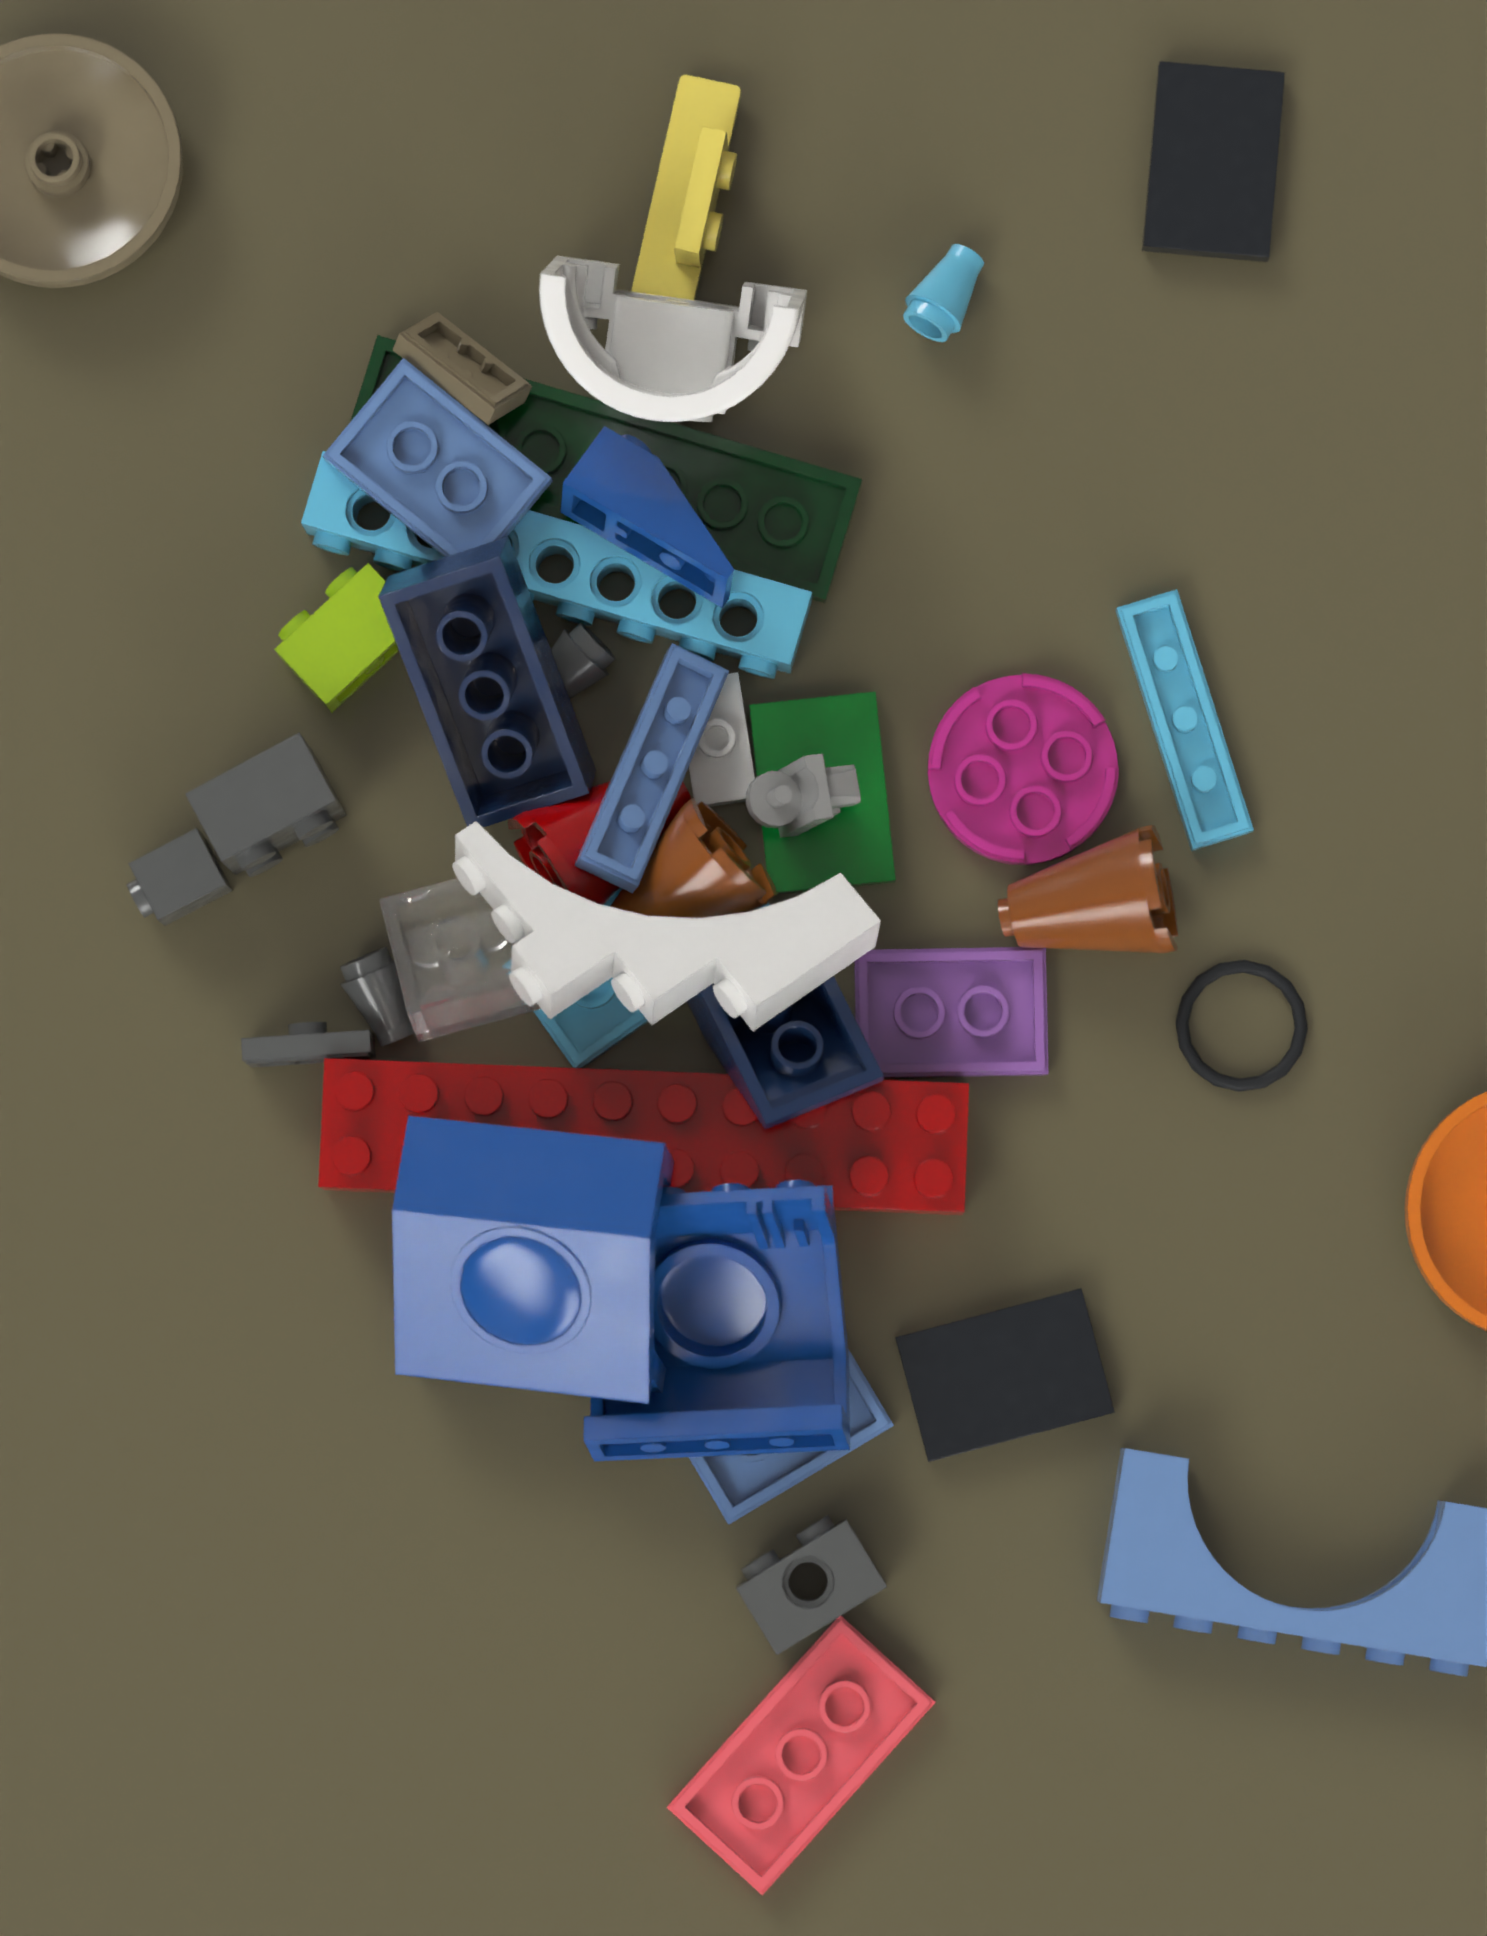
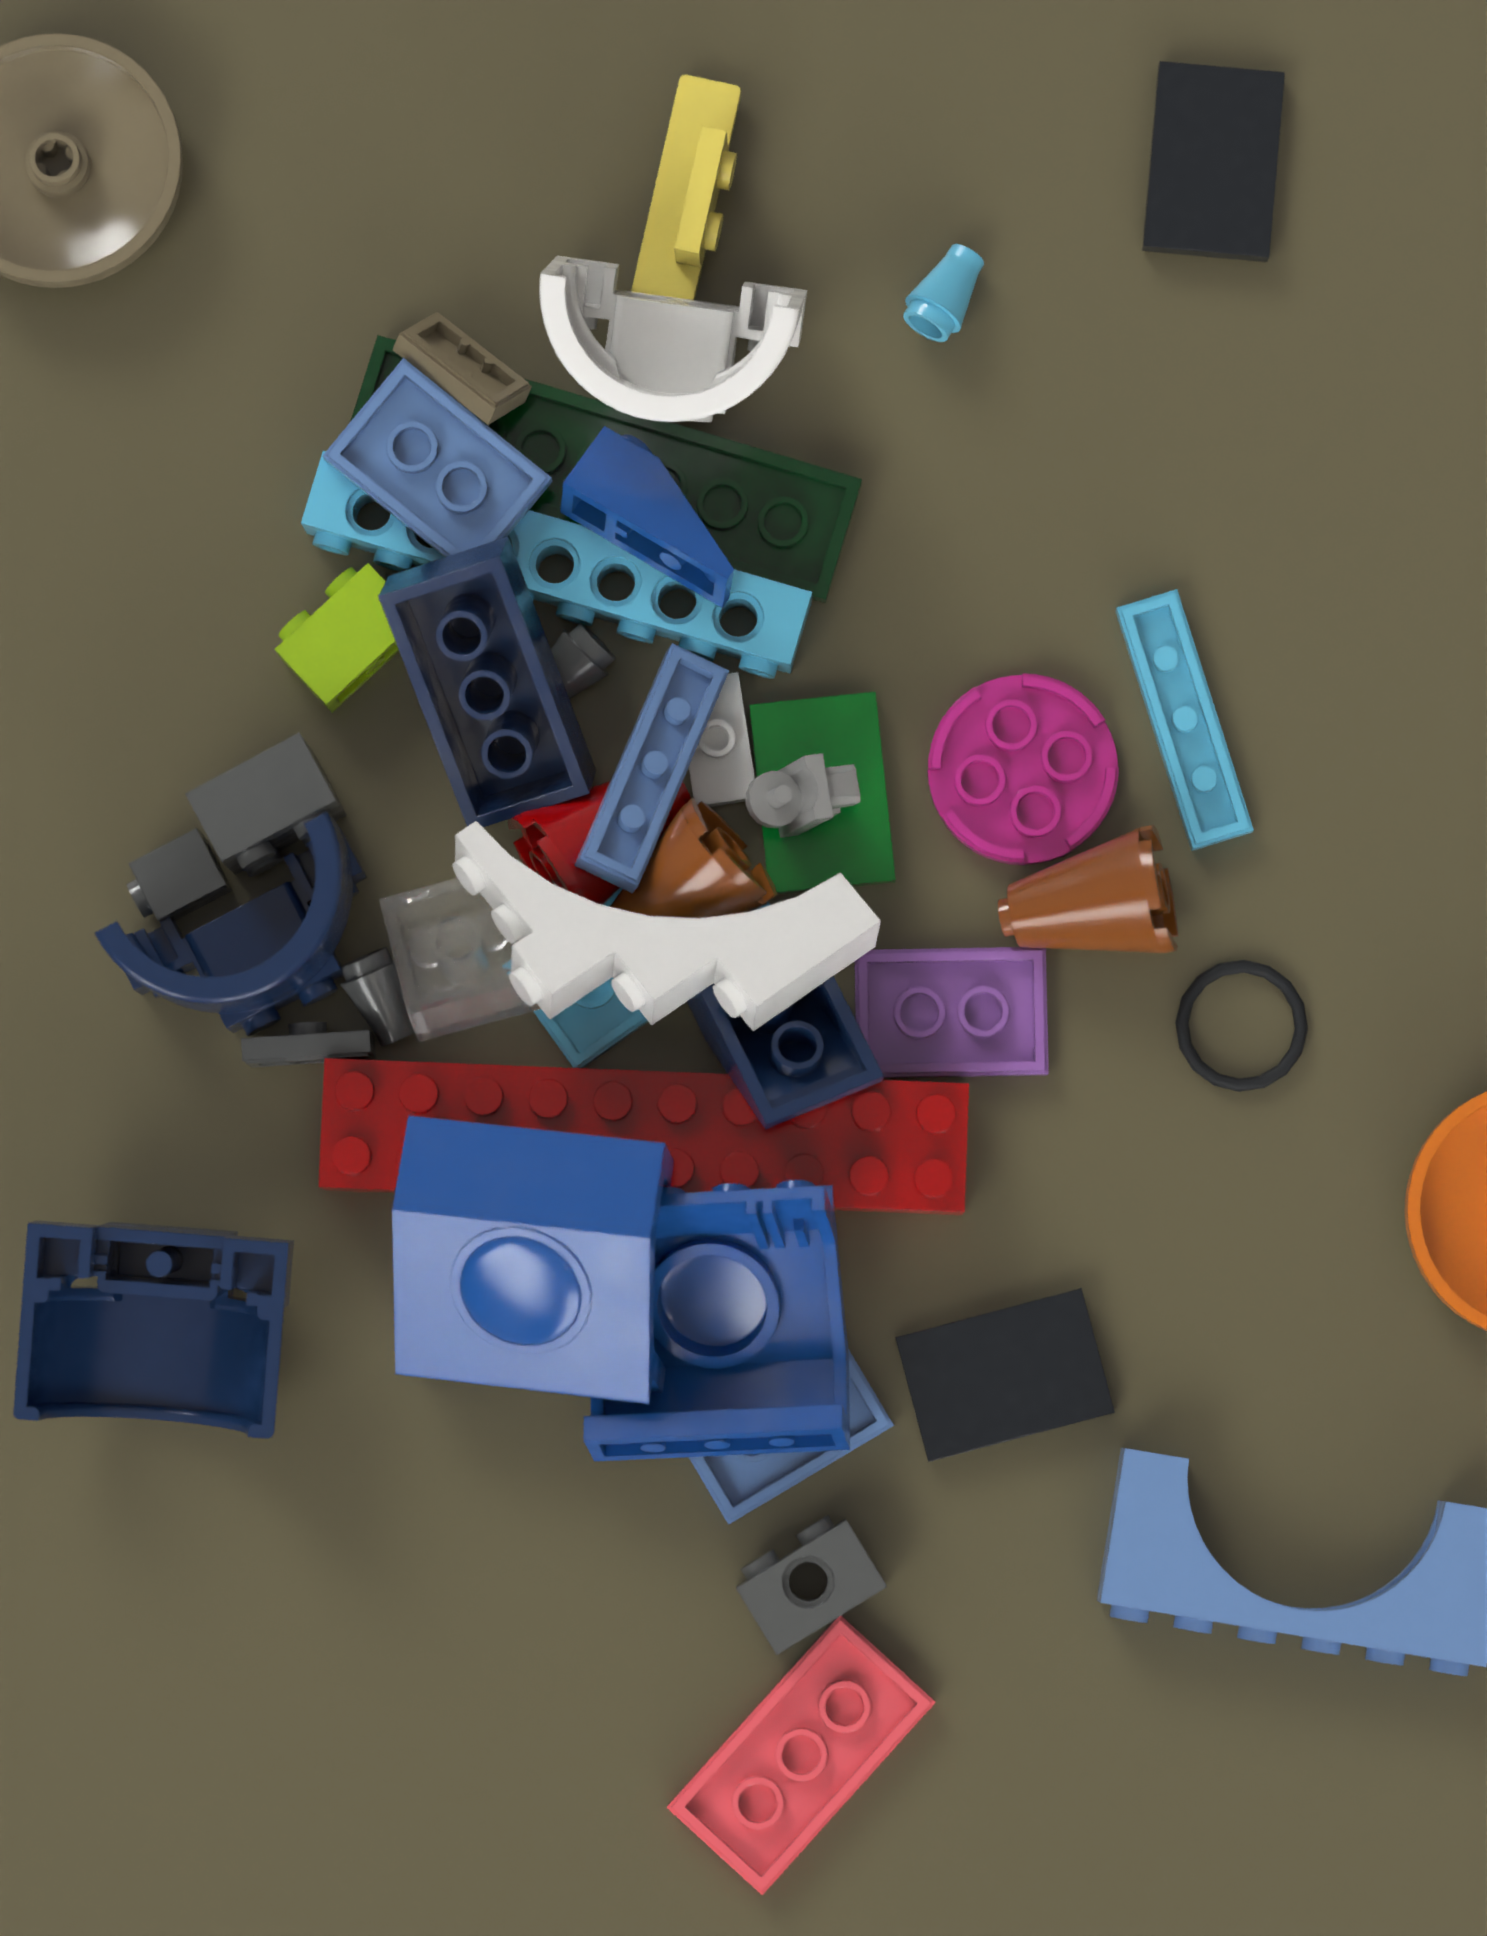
(156, 1329): none -> dark blue piece
(259, 952): none -> dark blue piece

